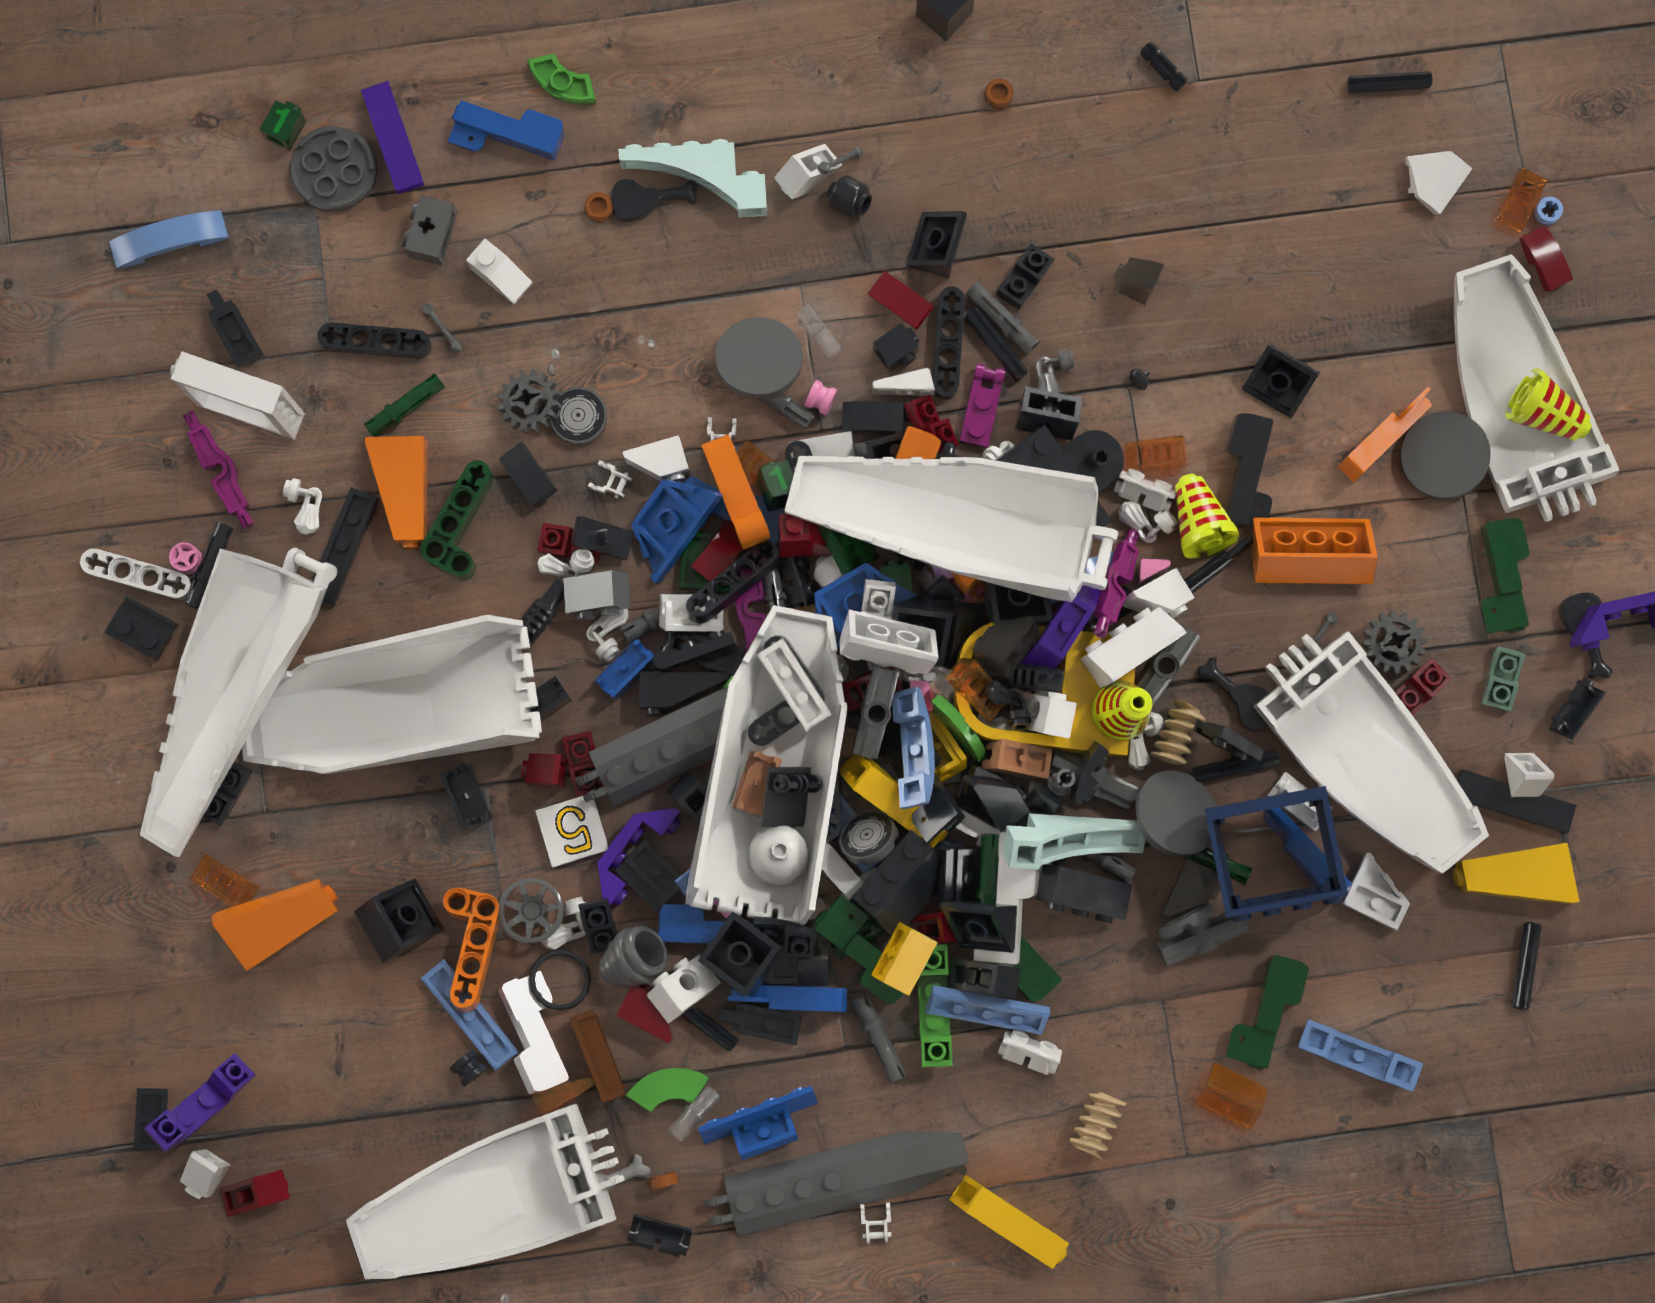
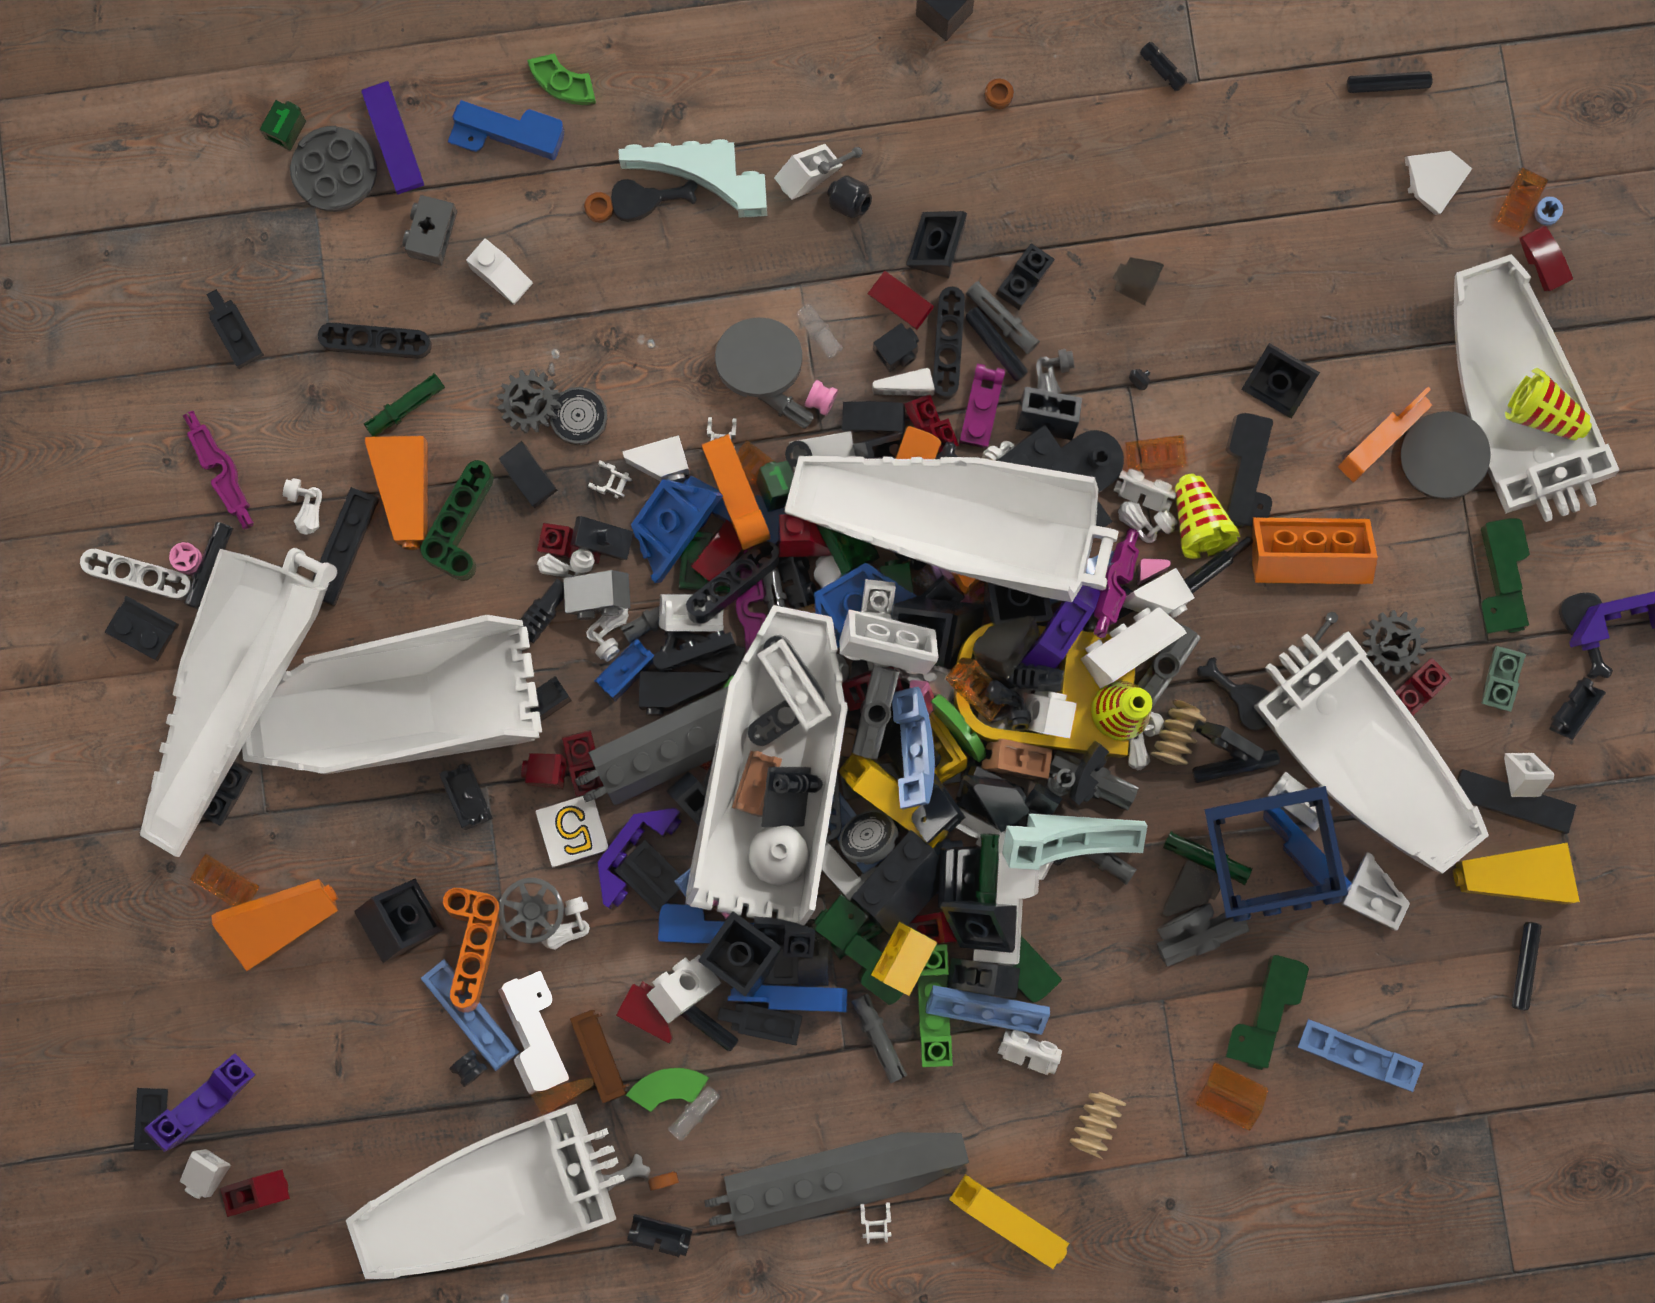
(168, 236): medium blue slope -> none
(237, 395): white window -> none
(428, 310): dark grey hinge -> none
(540, 999): black piece -> none
(598, 924): black slope -> none
(633, 957): dark grey piece -> none
(761, 1126): blue bracket -> none
(1083, 893): black brick -> none
(1173, 813): dark grey tile -> none

